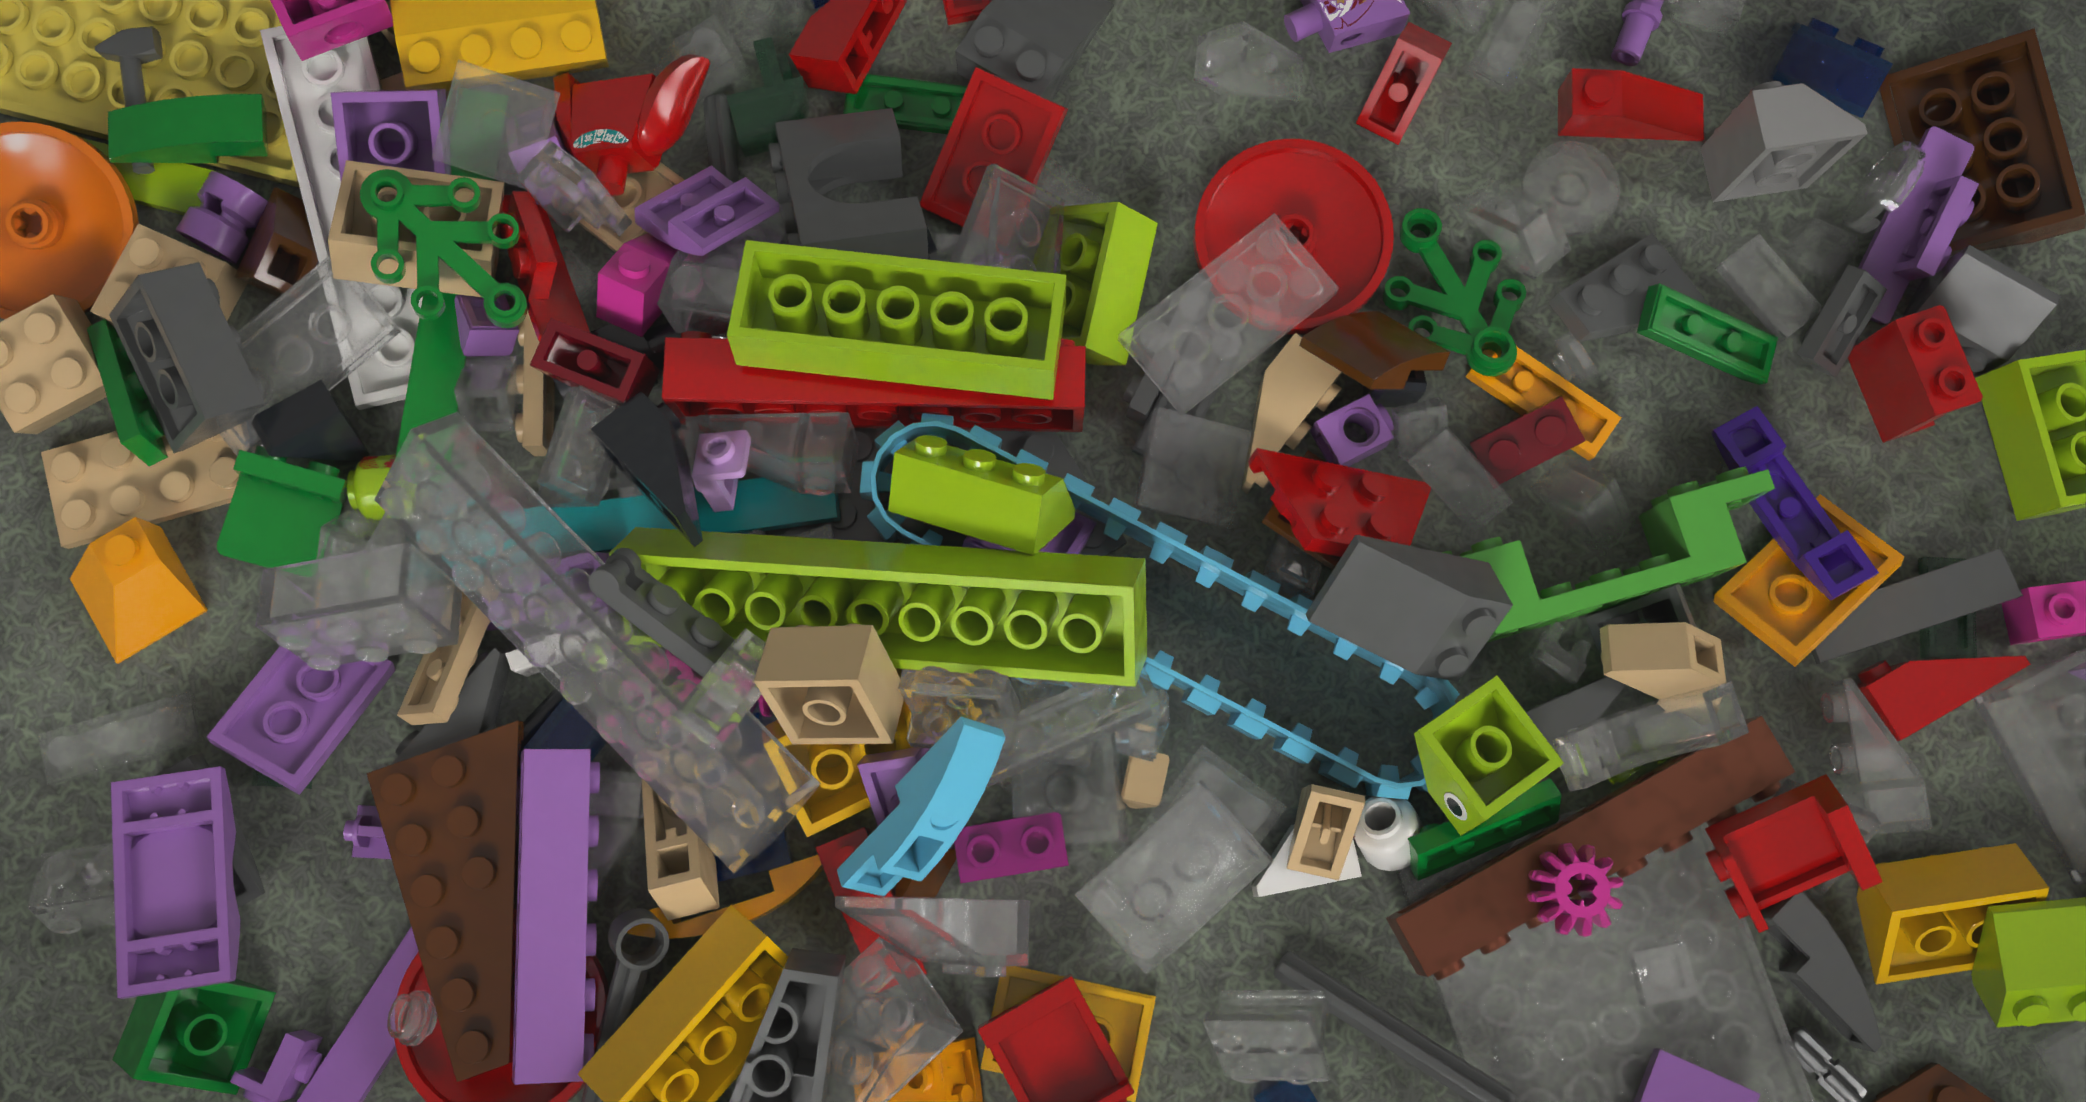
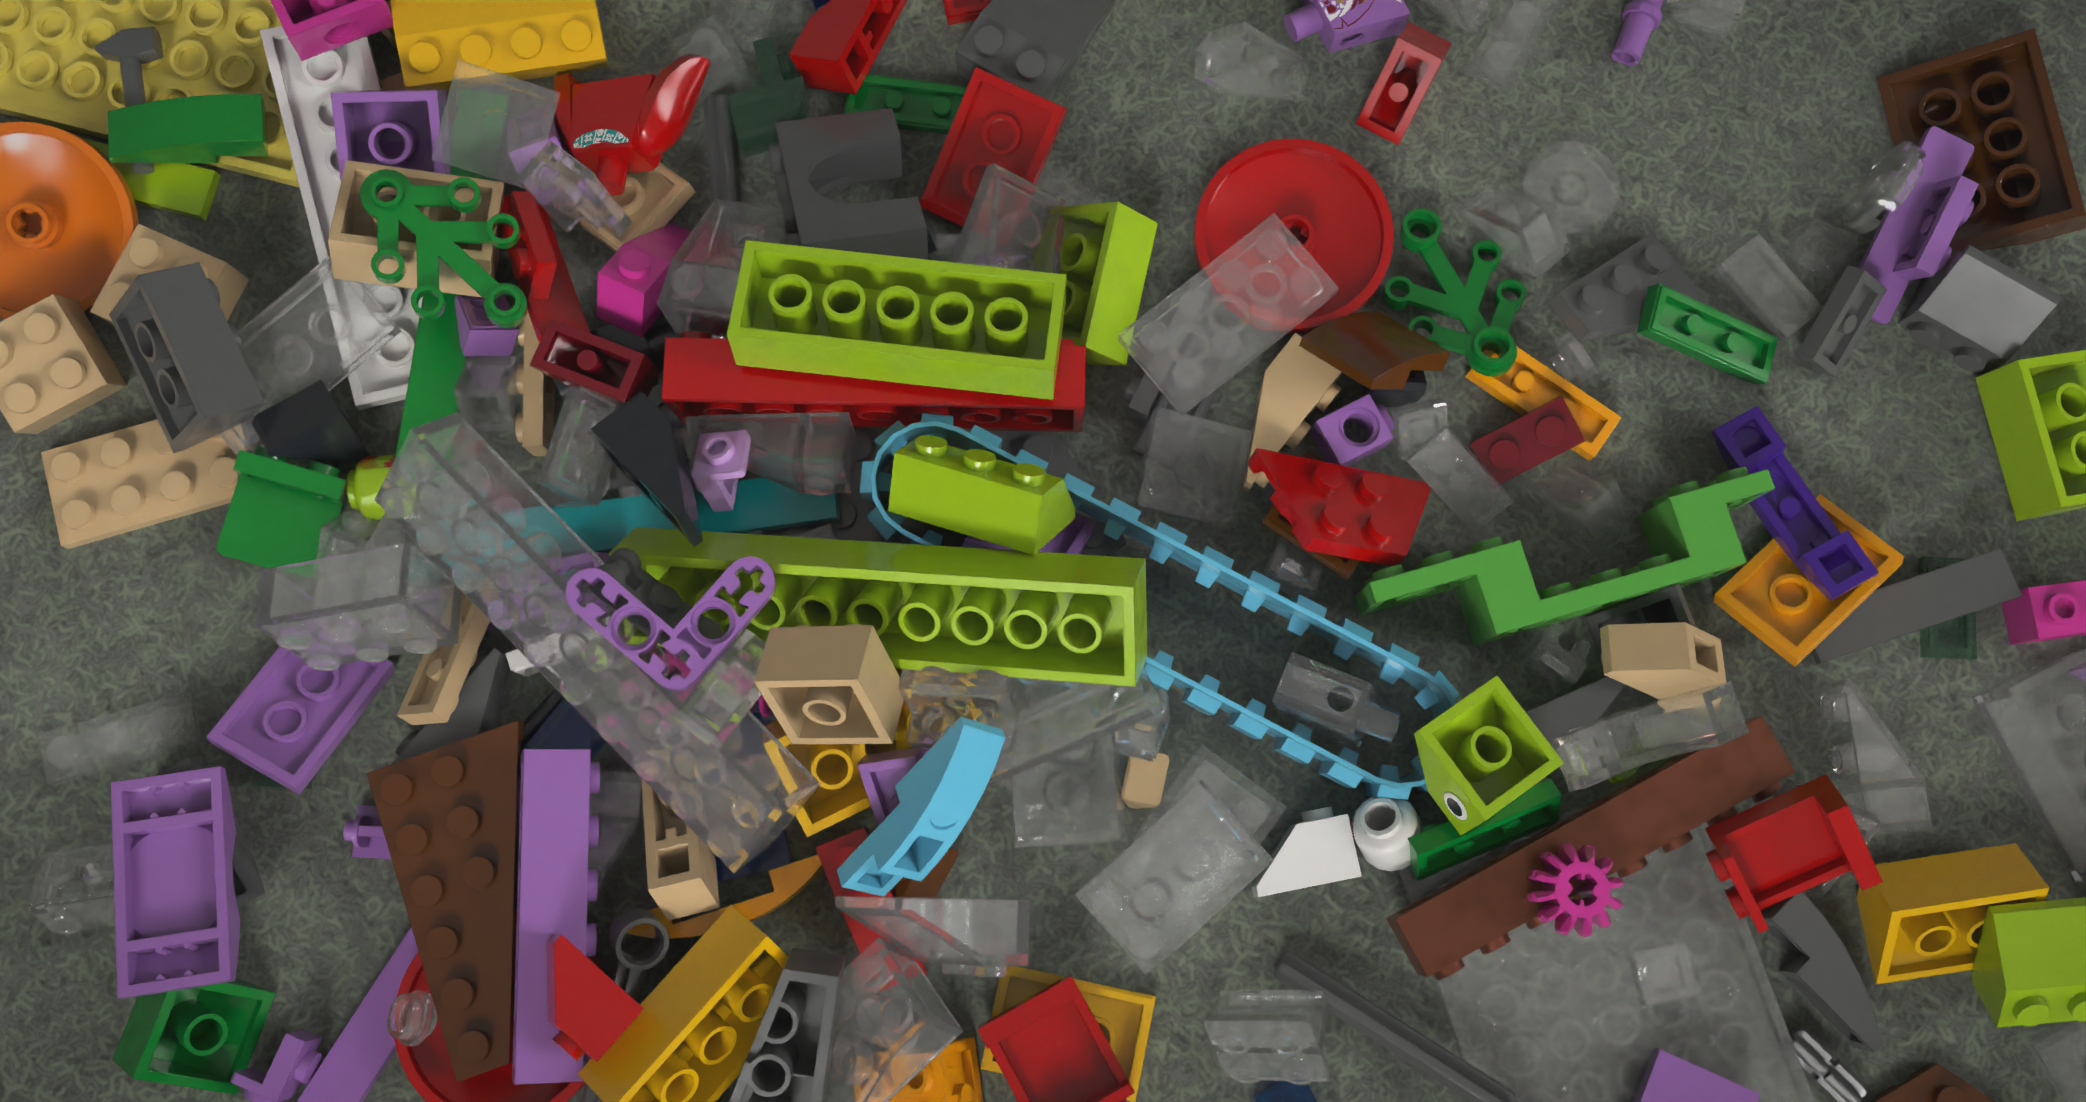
(128, 402): green plate -> none
(135, 587): light orange slope -> none
(222, 217): medium lavender wheel -> none
(280, 246): reddish brown slope -> none
(584, 1002): none -> red slope
(685, 635): none -> medium lavender beam
(704, 211): medium lavender slope -> none
(1011, 847): magenta panel -> none
(1314, 694): none -> clear torso
(1324, 830): tan slope -> none
(1412, 605): dark grey slope -> none
(1627, 107): red slope -> none
(1777, 142): light grey slope -> none
(1833, 68): clear blue bracket -> none
(1913, 373): red panel -> none
(1924, 690): red slope -> none

